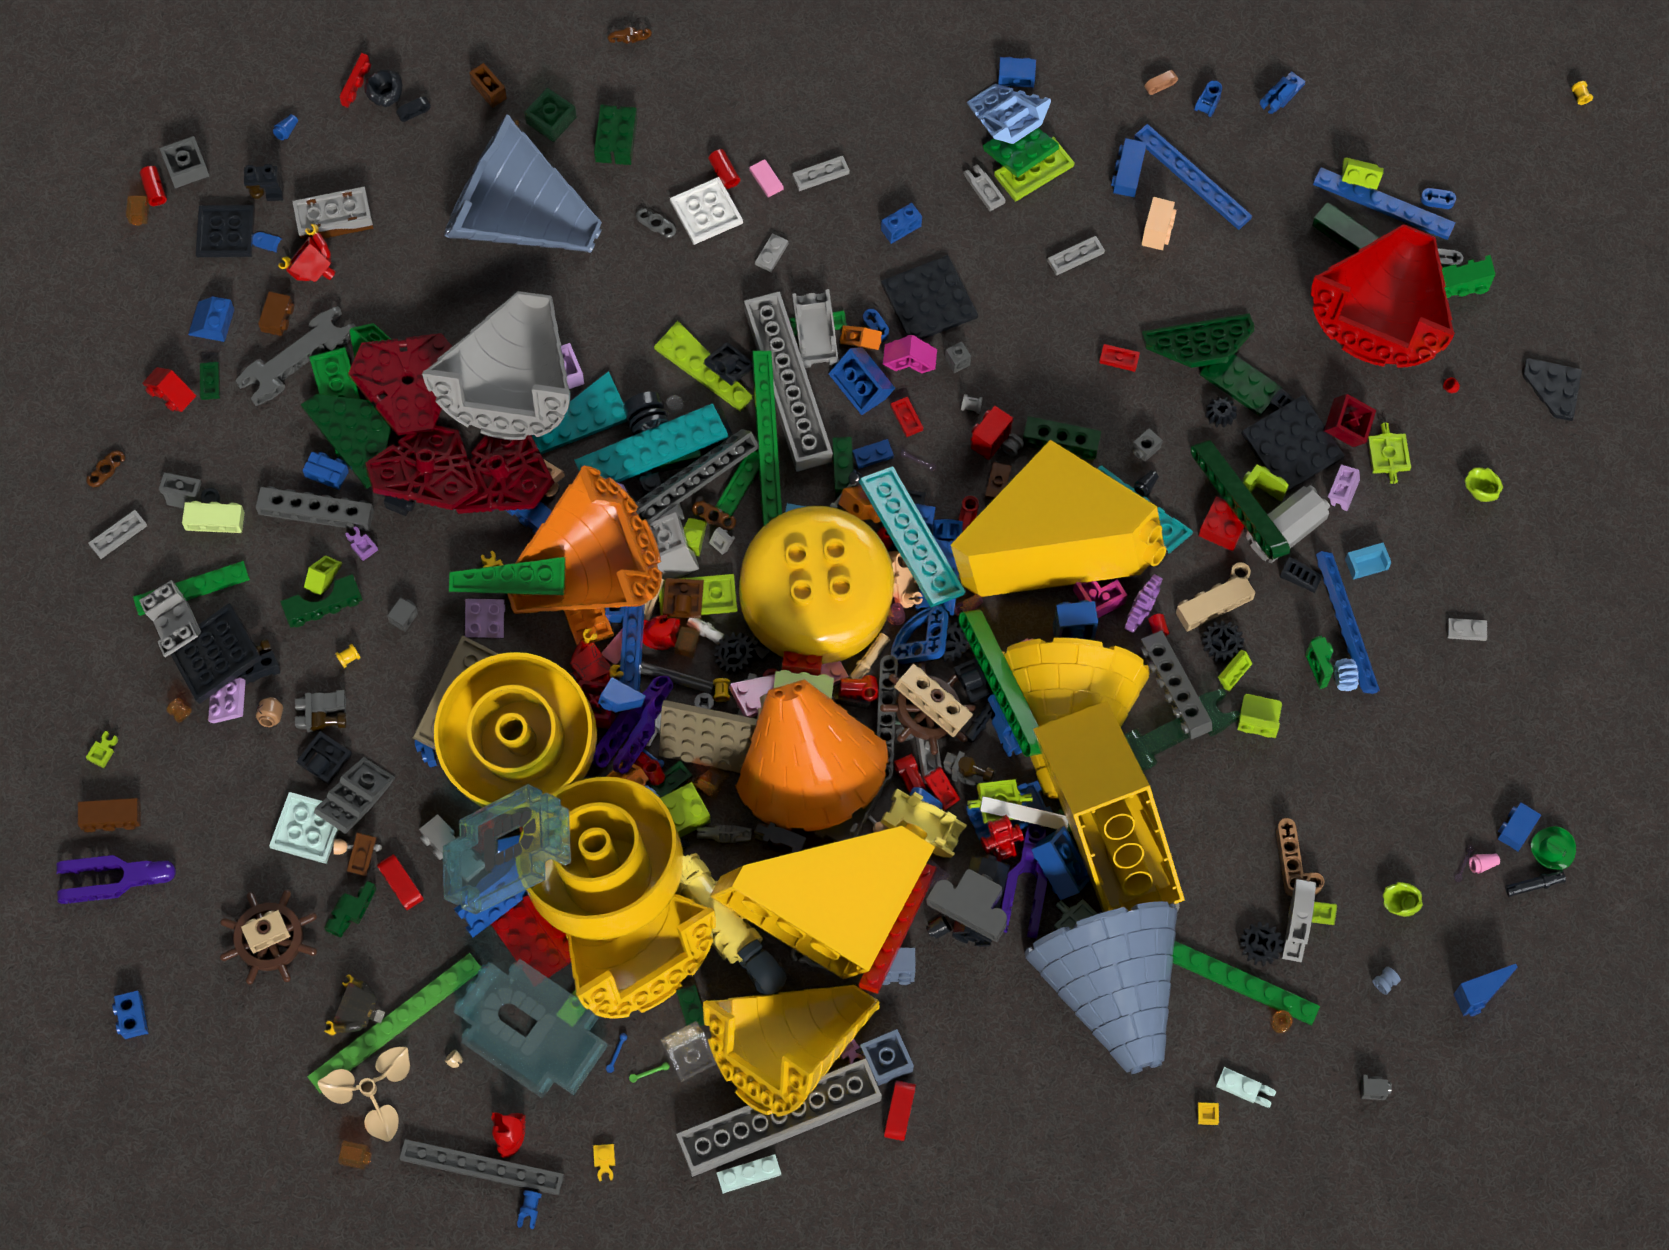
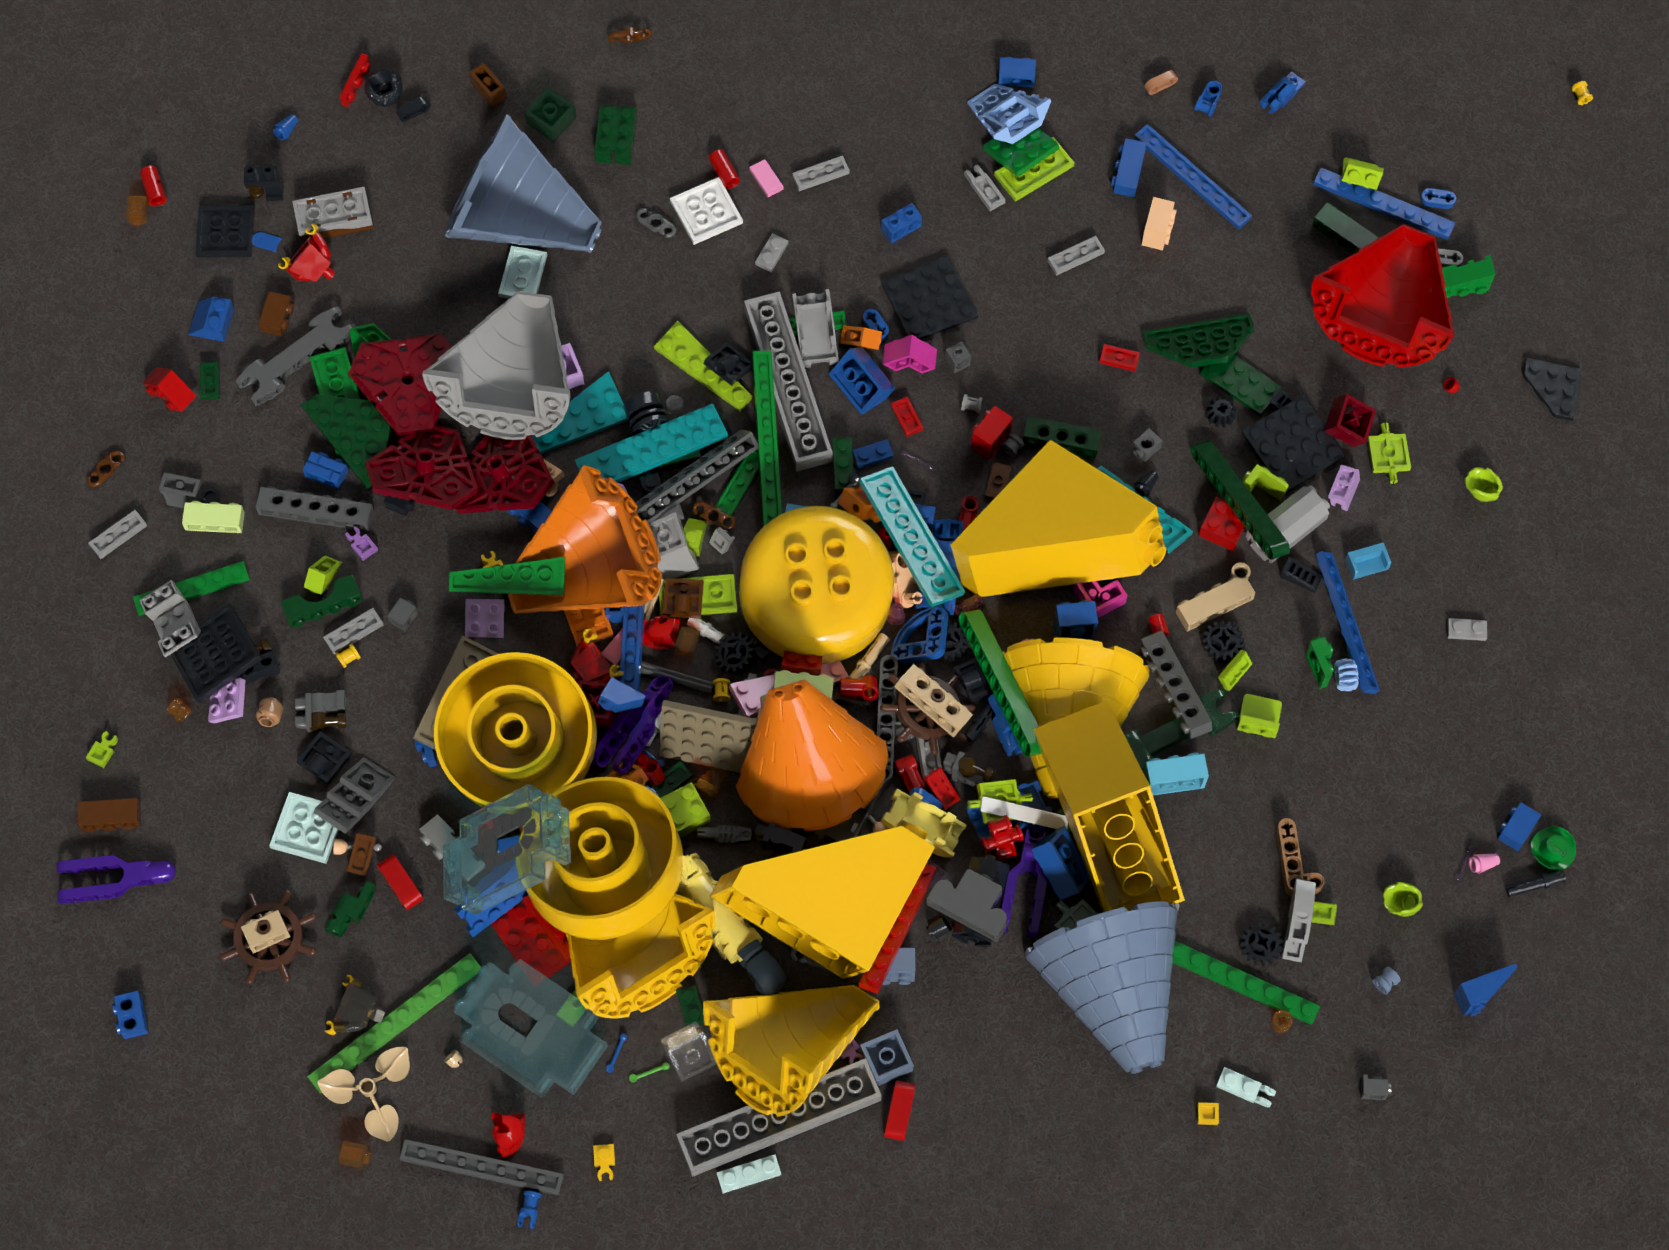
(184, 162): dark grey brick -> none
(353, 631): none -> light grey plate
(522, 271): none -> light aqua plate
(705, 697): flat silver wheel -> none
(1143, 603): medium lavender gear -> none
(1176, 773): none -> medium azure brick

